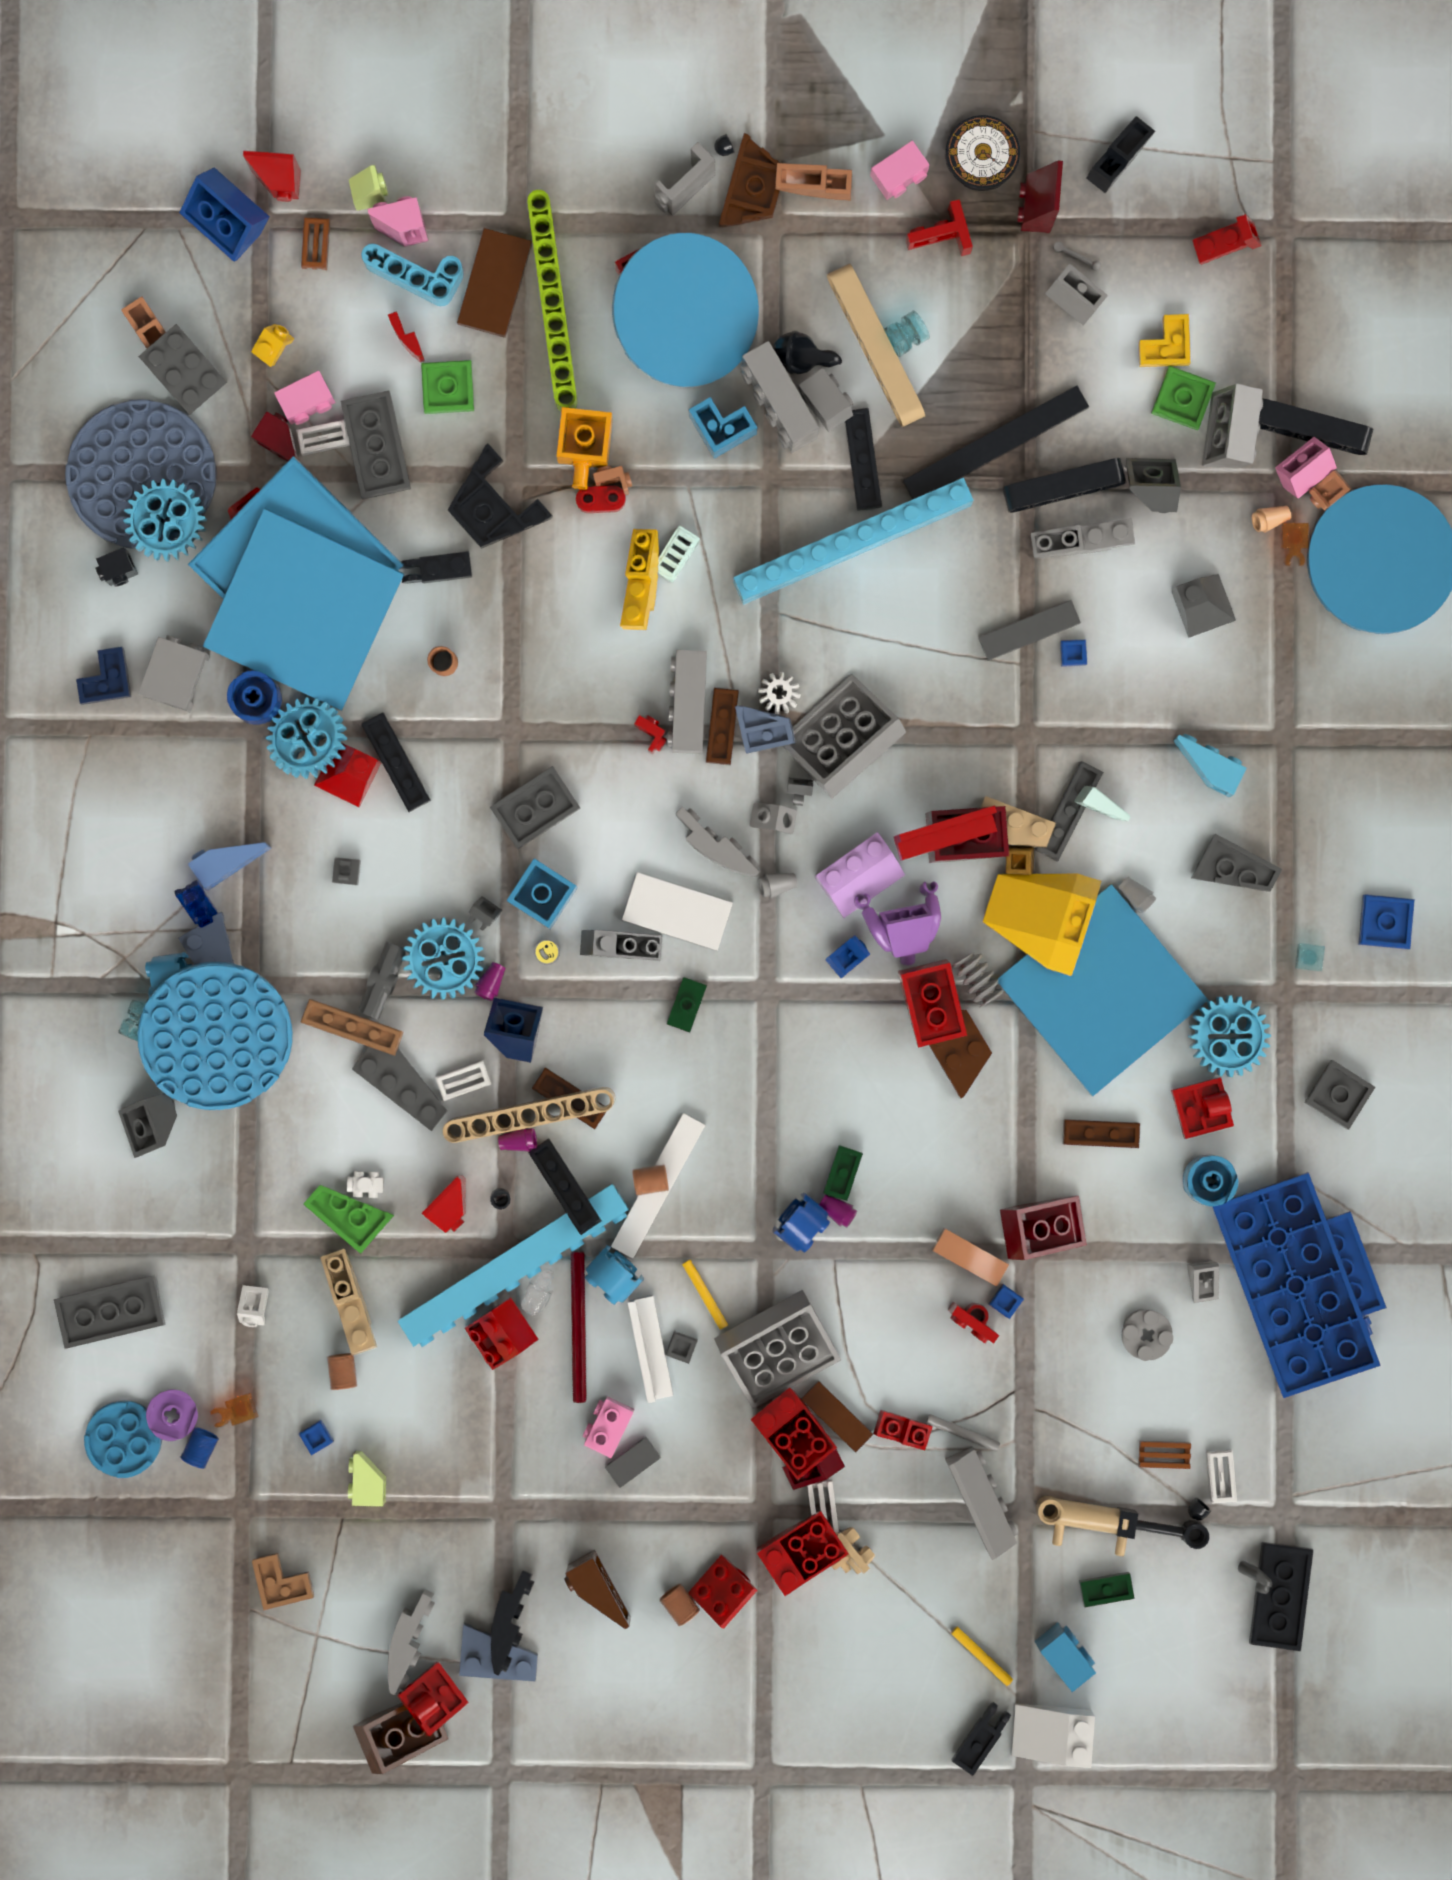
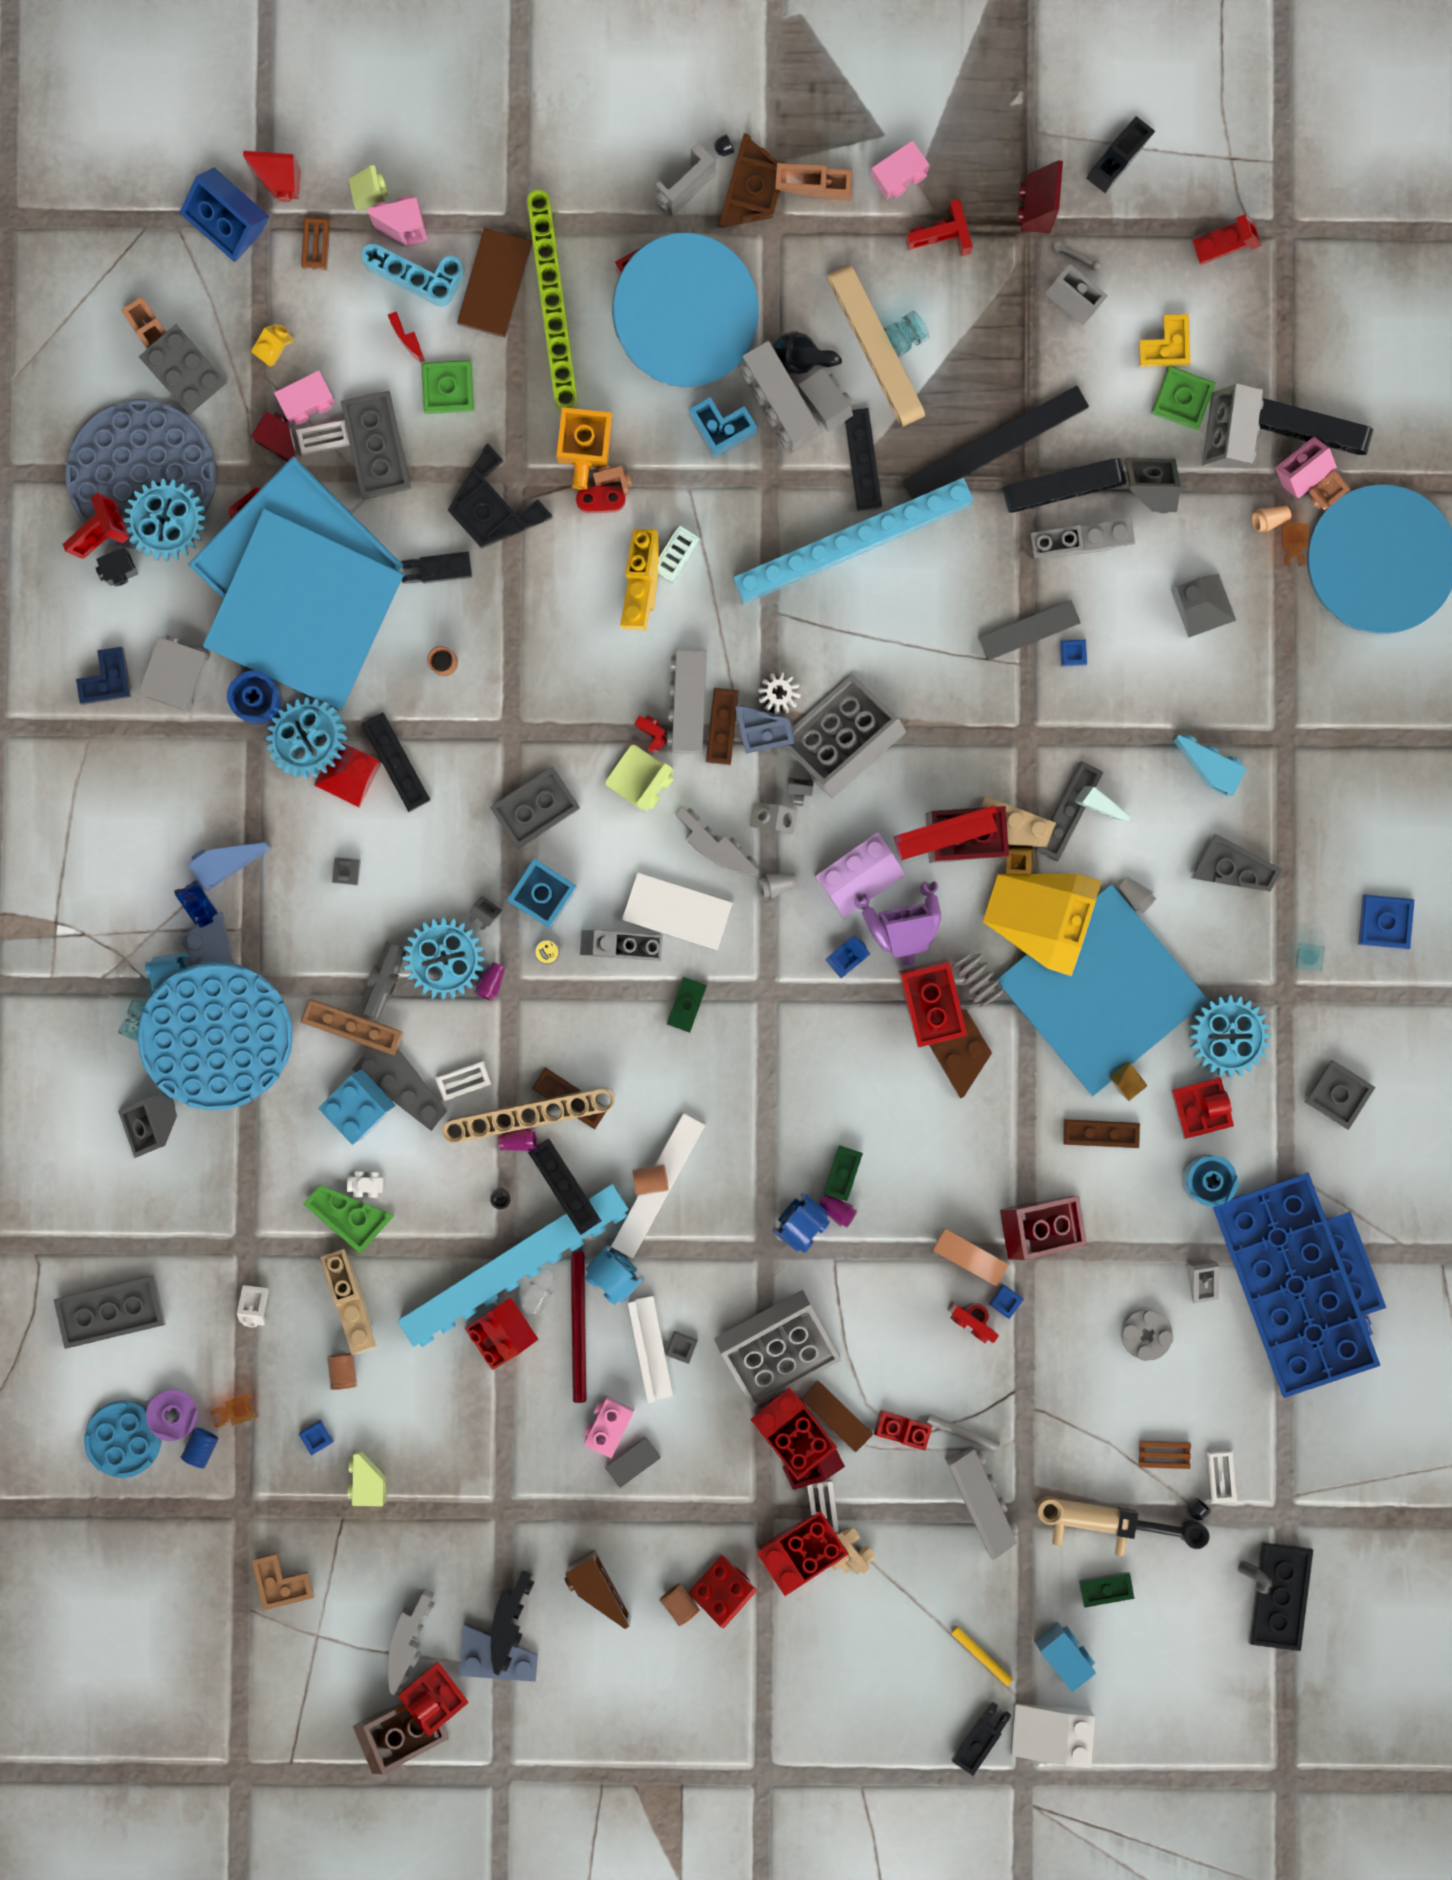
(104, 524): none -> red bracket
(357, 1106): none -> dark azure brick
(449, 1206): red slope -> none
(513, 1028): dark blue slope -> none
(640, 778): none -> yellowish green bracket
(705, 1294): yellow bar -> none
(982, 152): tile -> none
(1128, 1081): none -> pearl gold slope

